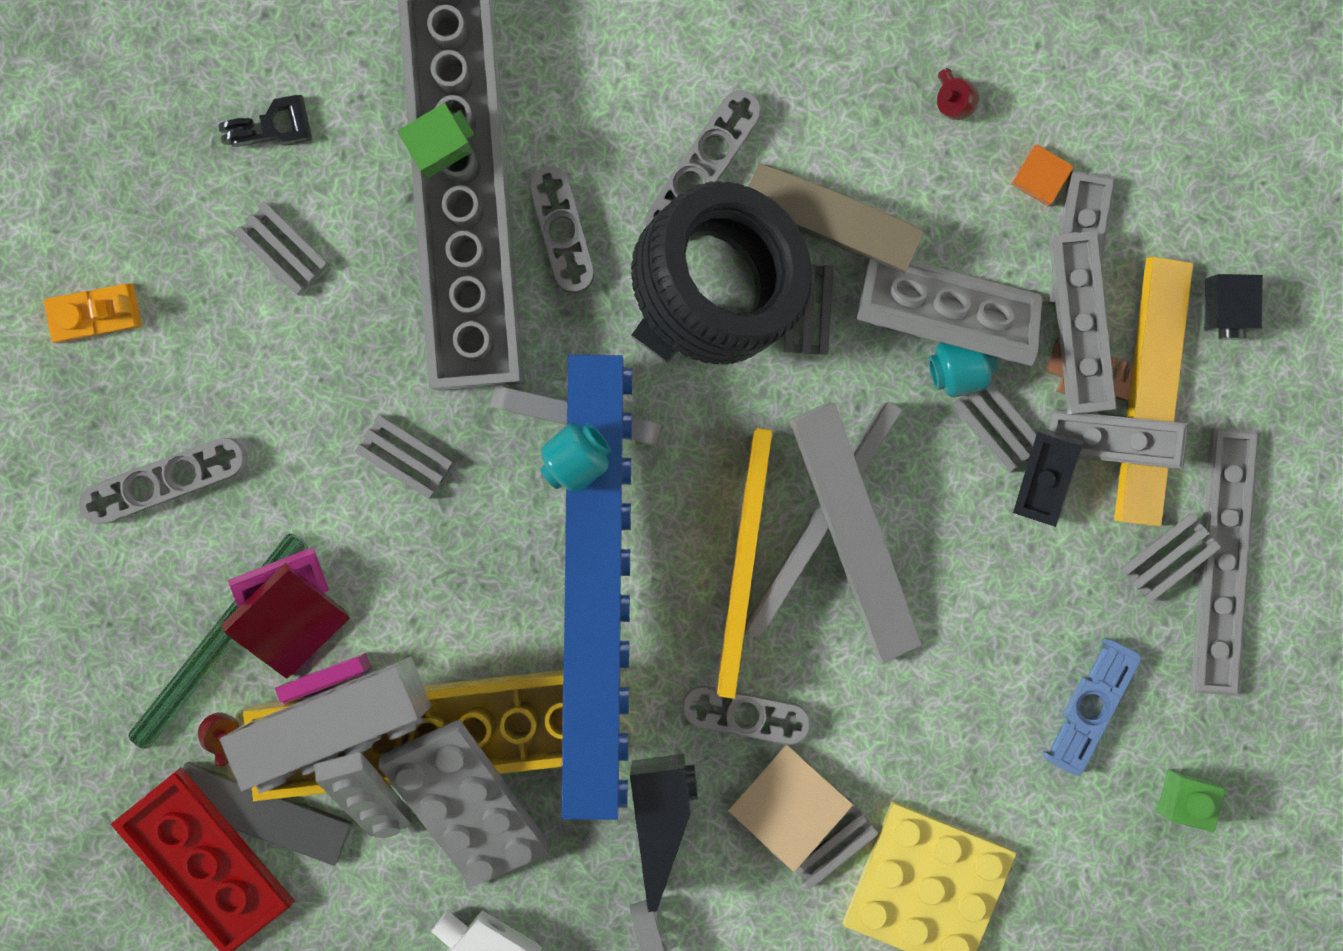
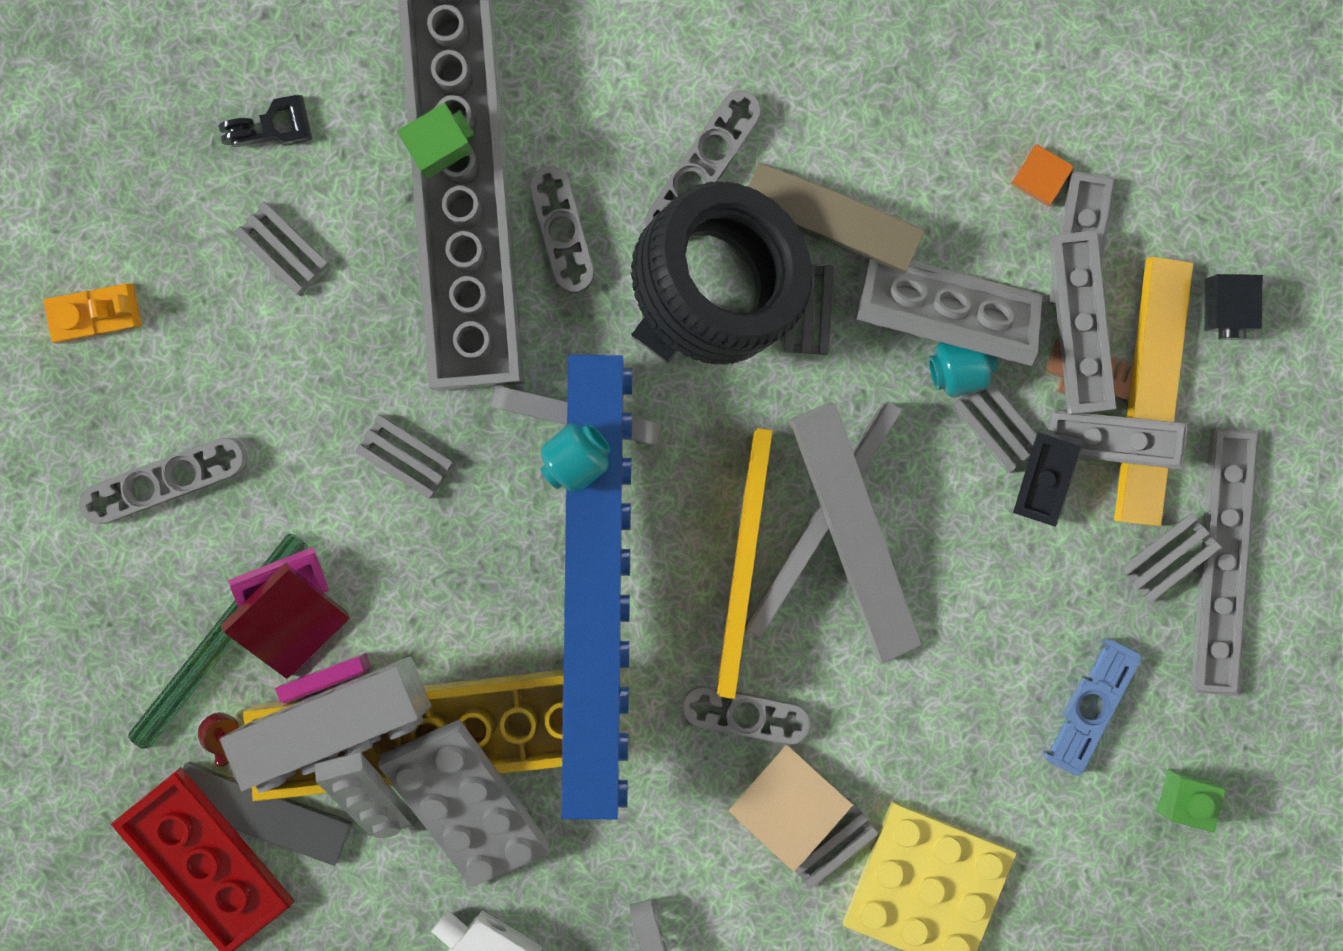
(662, 810): black slope -> none
(956, 97): dark red piece -> none

